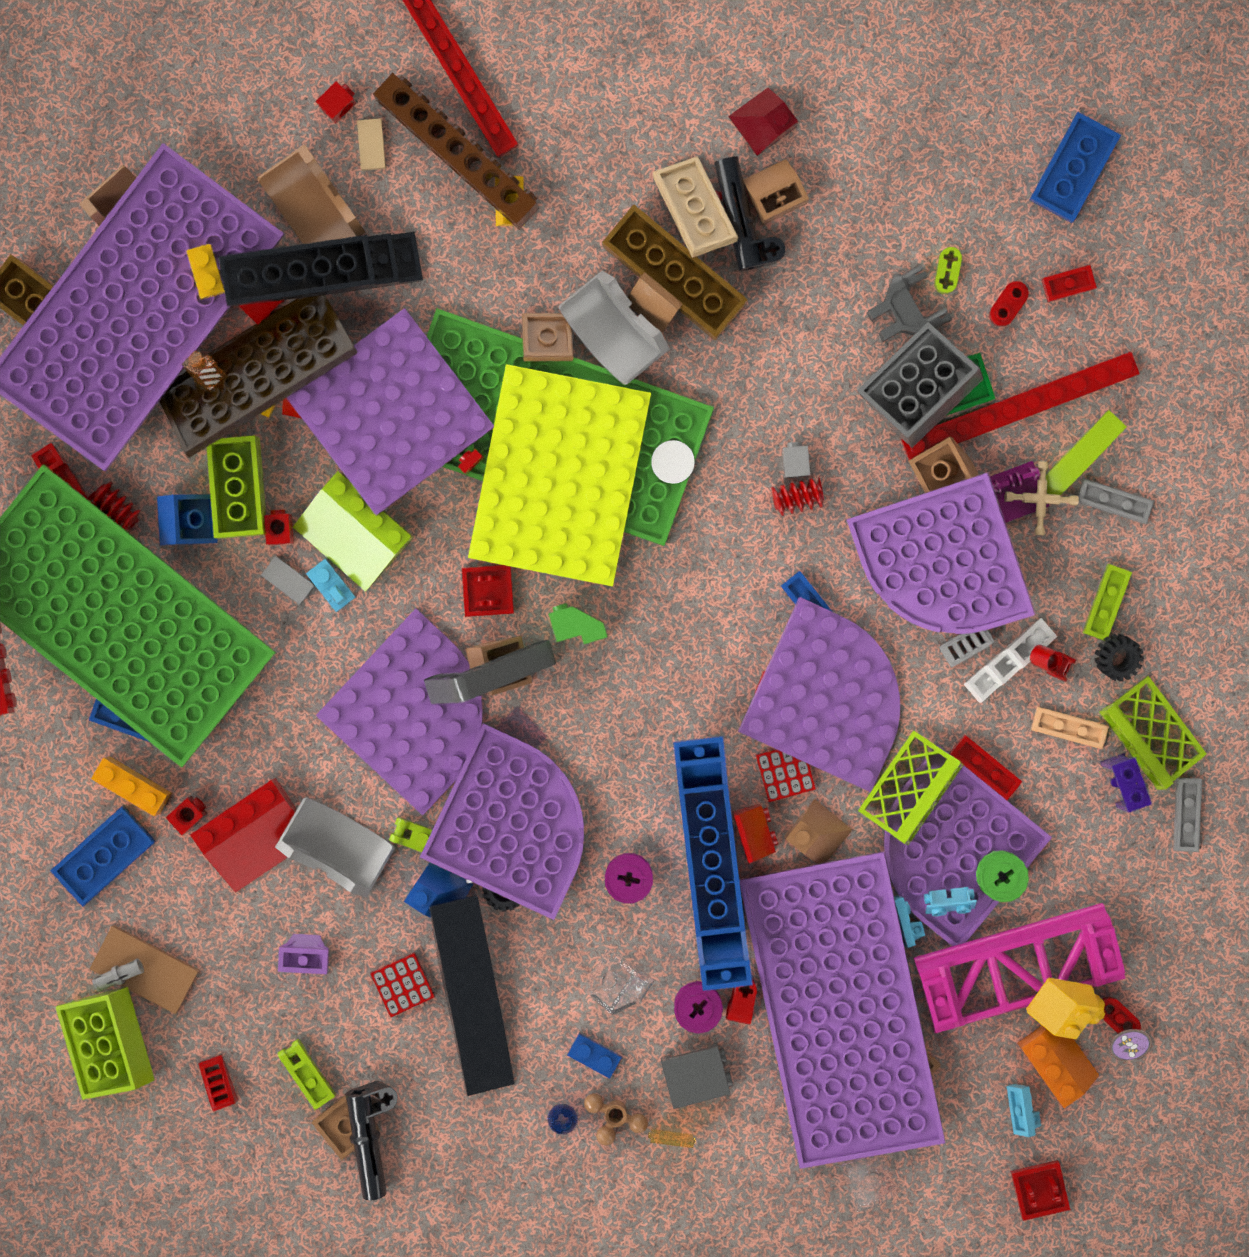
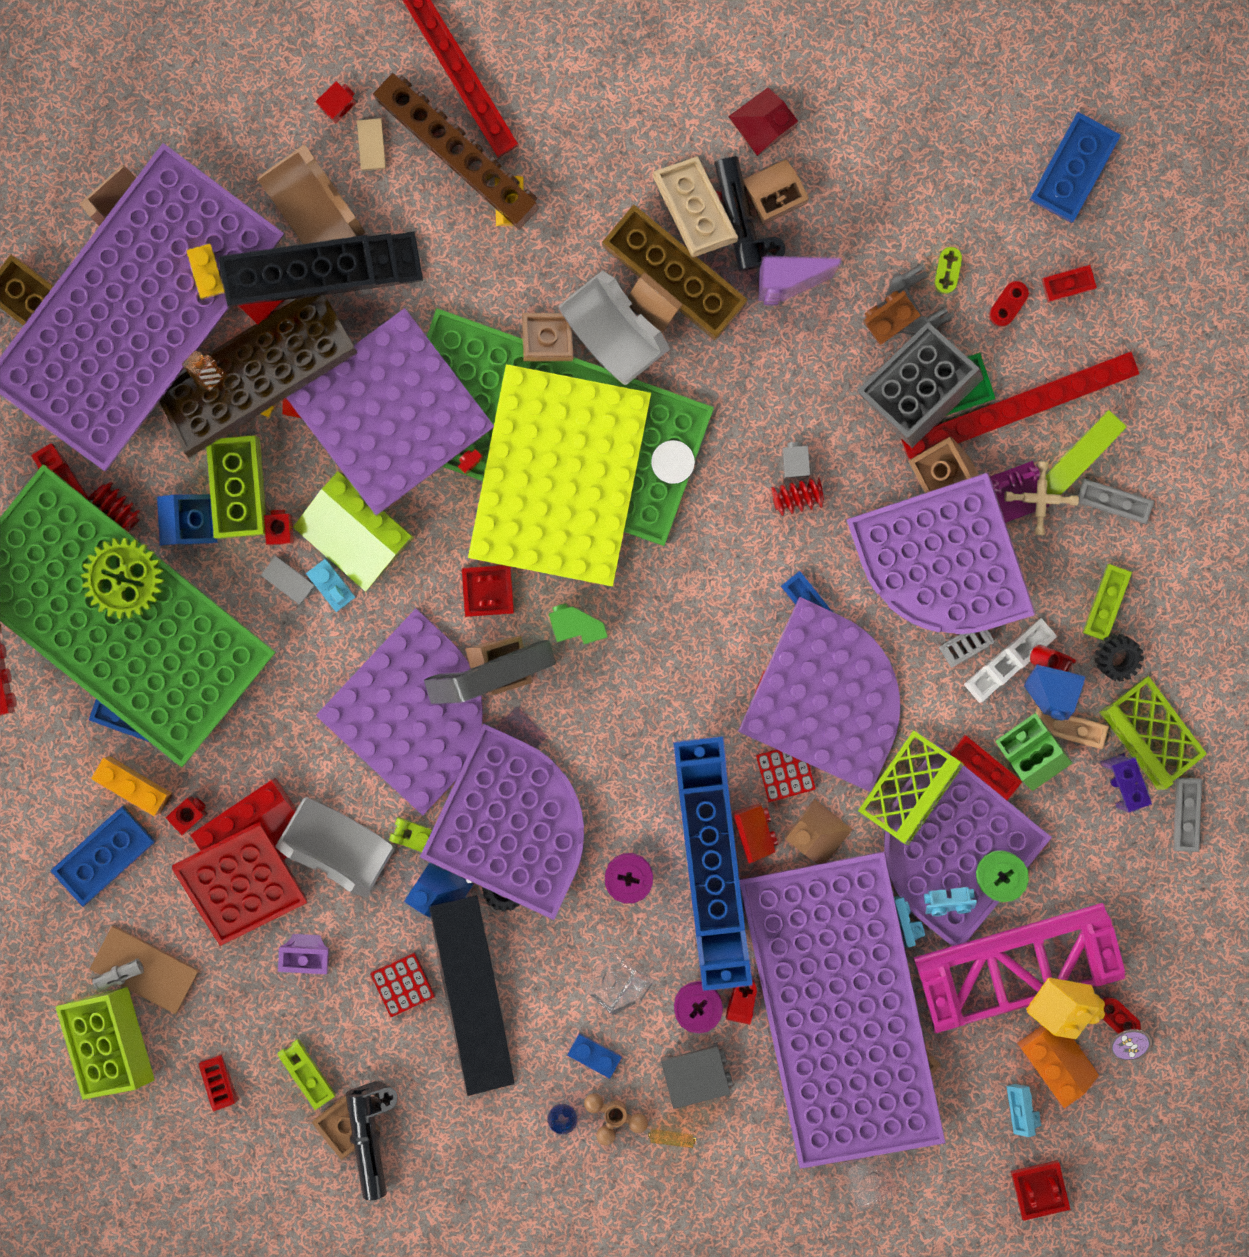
(129, 557): none -> lime gear
(239, 883): none -> red plate
(788, 276): none -> medium lavender slope
(891, 317): none -> dark orange bracket
(1033, 752): none -> bright green piece
(1054, 691): none -> blue slope

